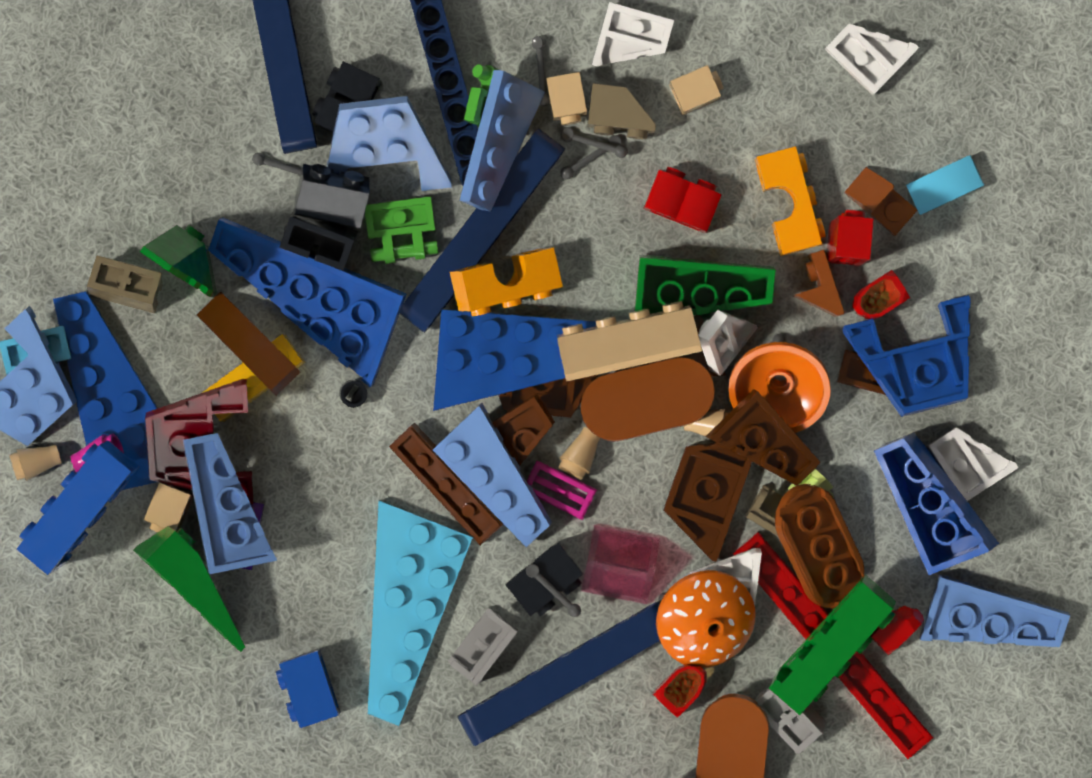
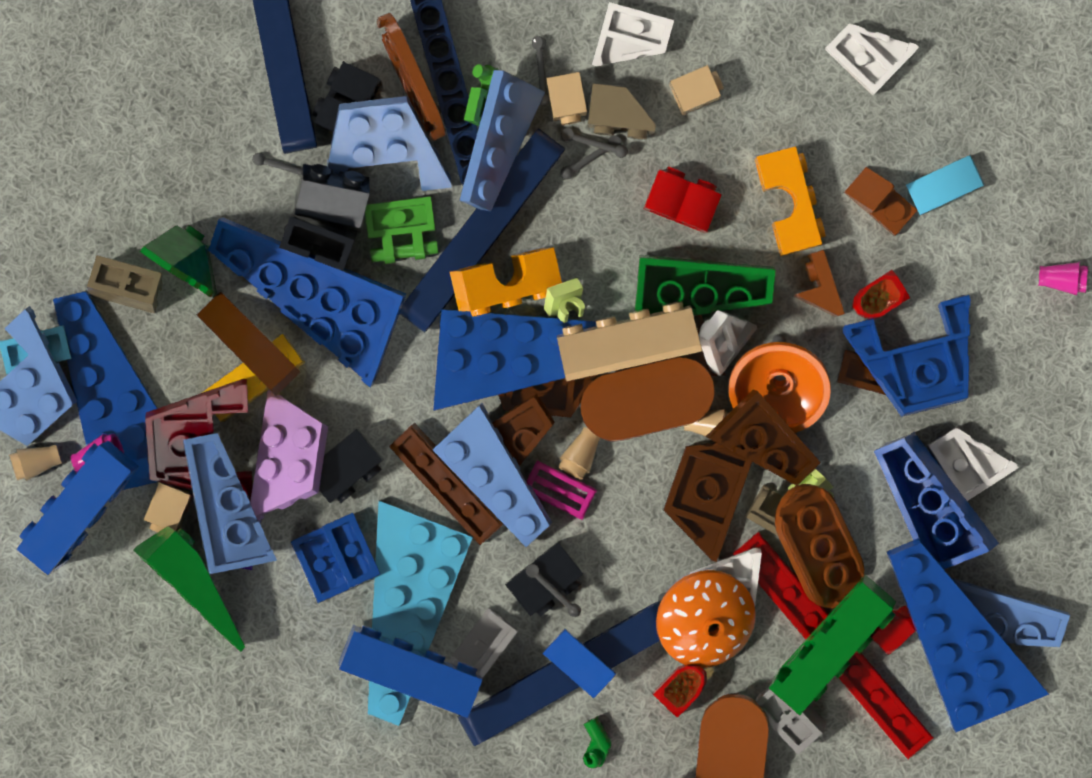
(287, 456): none -> lavender wing
(308, 689): blue brick -> none
(335, 558): none -> blue slope
(346, 465): none -> black piece
(358, 397): black hinge -> none
(409, 670): none -> blue wedge
(410, 76): none -> dark orange tile
(564, 298): none -> yellowish green tile
(579, 663): none -> blue slope
(599, 744): none -> green arm
(620, 564): clear pink slope -> none
(850, 238): red brick -> none
(966, 655): none -> blue wing
(1064, 277): none -> dark pink cone

